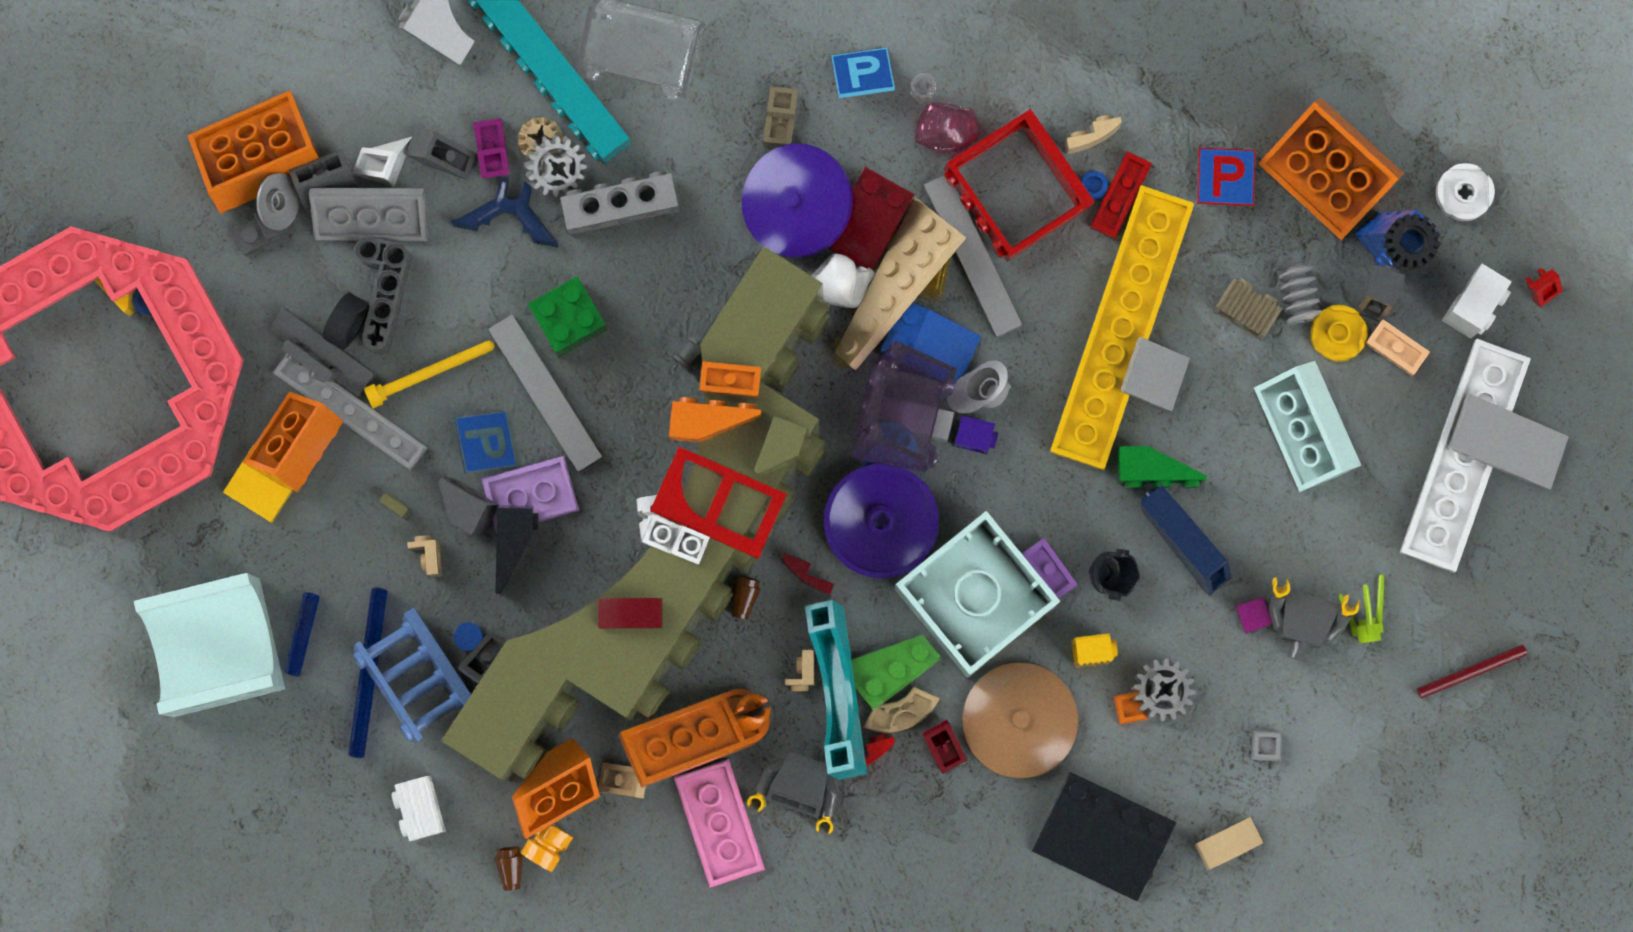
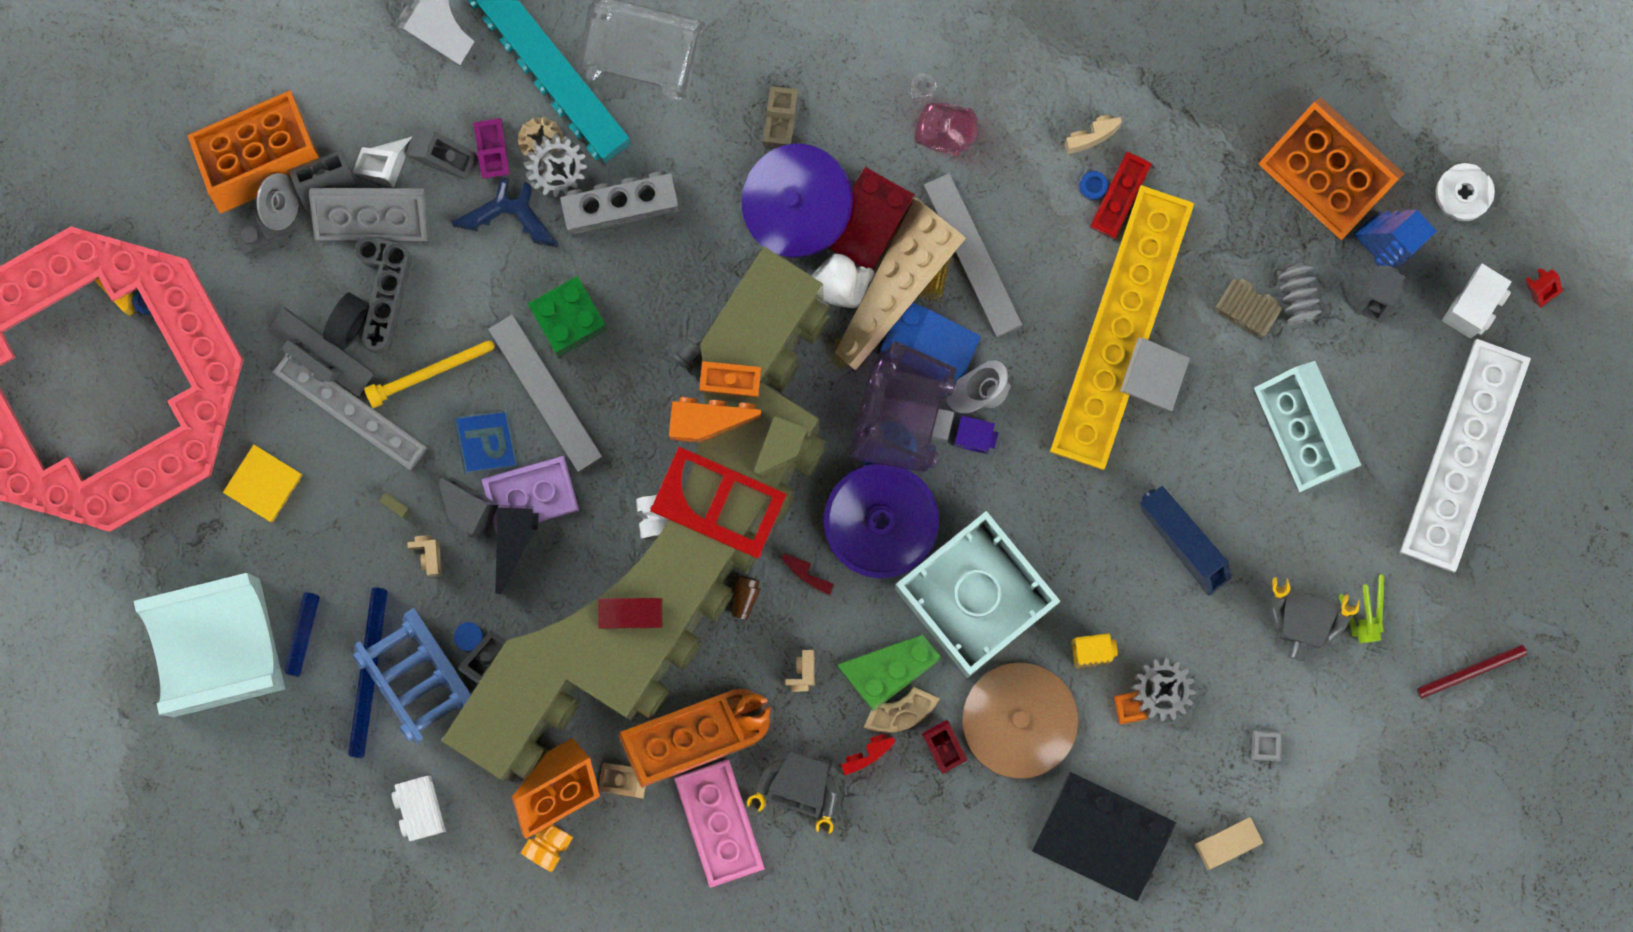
(293, 441): orange slope -> none
(509, 867): reddish brown cone -> none
(675, 539): white slope -> none
(843, 731): teal arch -> none
(863, 73): blue piece -> none
(1050, 568): medium lavender plate -> none
(1051, 156): red window -> none
(1114, 574): black cap -> none
(1148, 466): green slope -> none
(1226, 176): blue piece -> none
(1254, 615): magenta tile -> none
(1338, 333): yellow tile -> none
(1397, 347): light nougat plate -> none
(1420, 226): black tyre -> none
(1508, 442): light grey tile -> none

